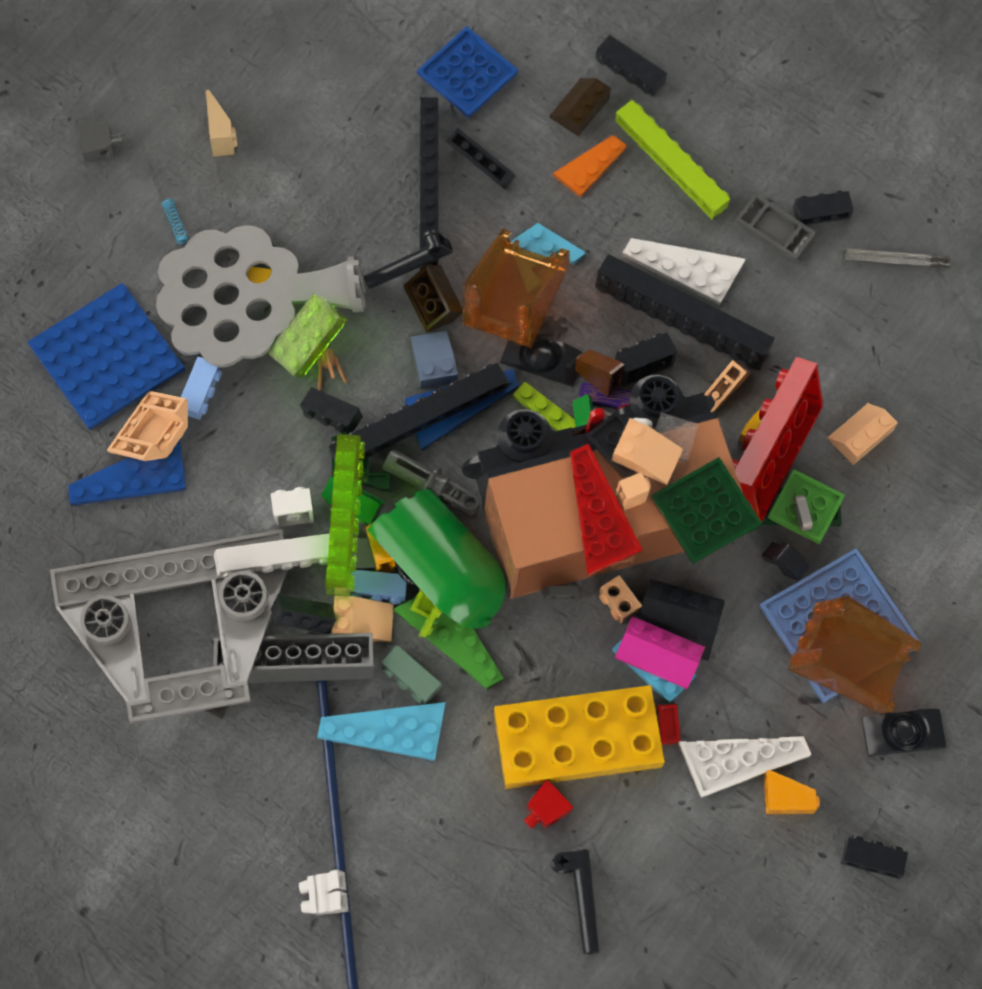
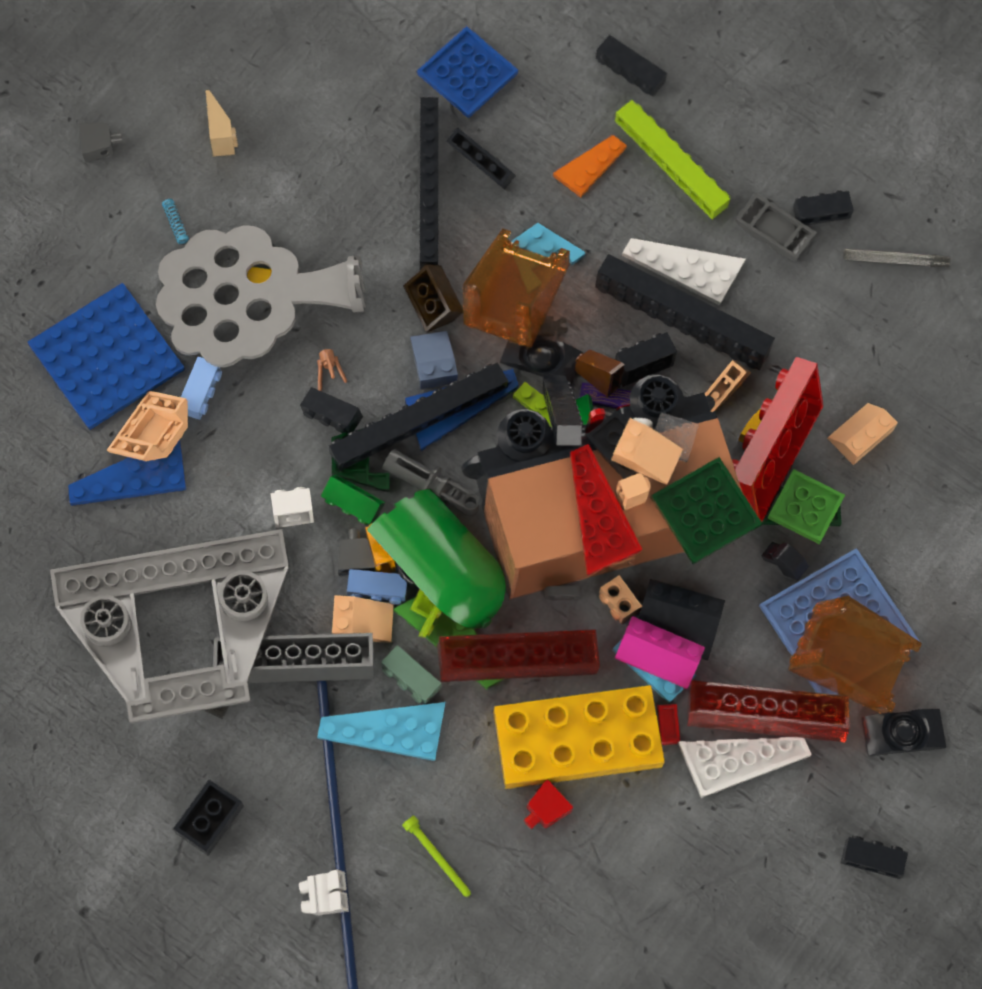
(208, 817): none -> black brick
(272, 555): white brick -> none
(303, 614): black brick -> none
(307, 335): clear neon green brick -> none
(343, 515): clear neon green brick -> none
(412, 825): none -> lime piece
(437, 248): black axle -> none
(518, 655): none -> clear red brick
(562, 410): none -> black brick
(579, 864): black axle -> none
(581, 104): dark brown slope -> none
(768, 711): none -> clear red brick
(788, 796): light orange slope -> none
(802, 513): light grey beam -> none

